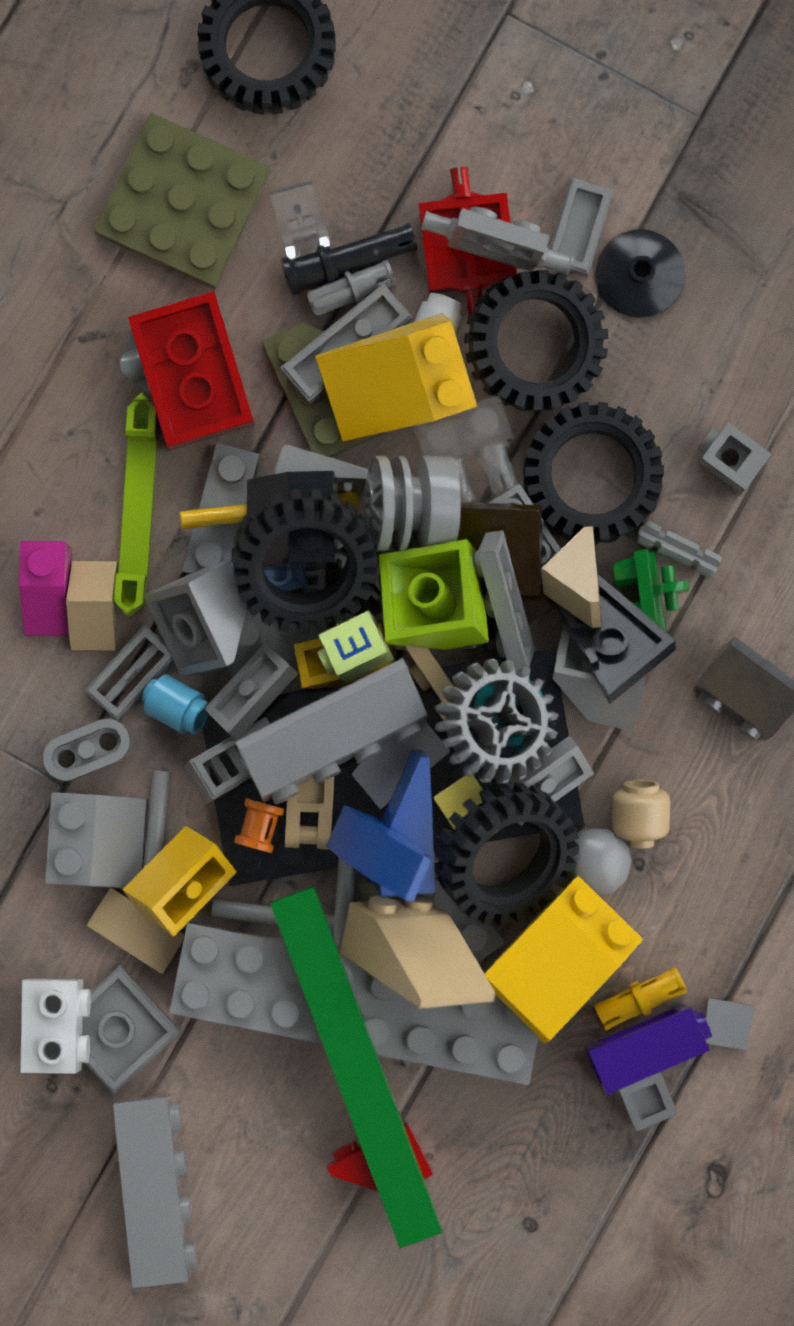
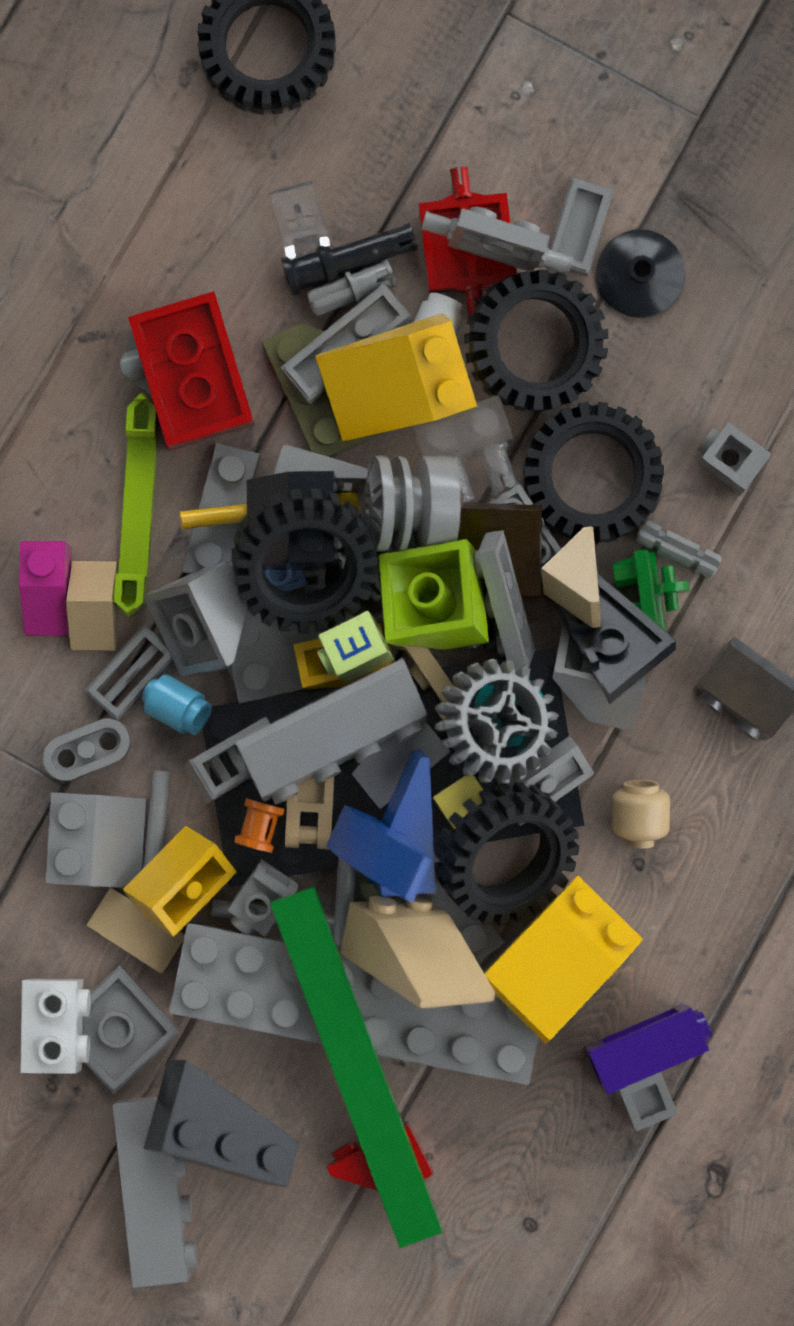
(182, 200): olive plate -> none
(217, 1130): none -> black wedge
(251, 691): light grey plate -> none
(264, 884): none -> light grey brick
(602, 860): light grey hair -> none
(640, 998): yellow pin -> none
(728, 1023): light grey tile -> none

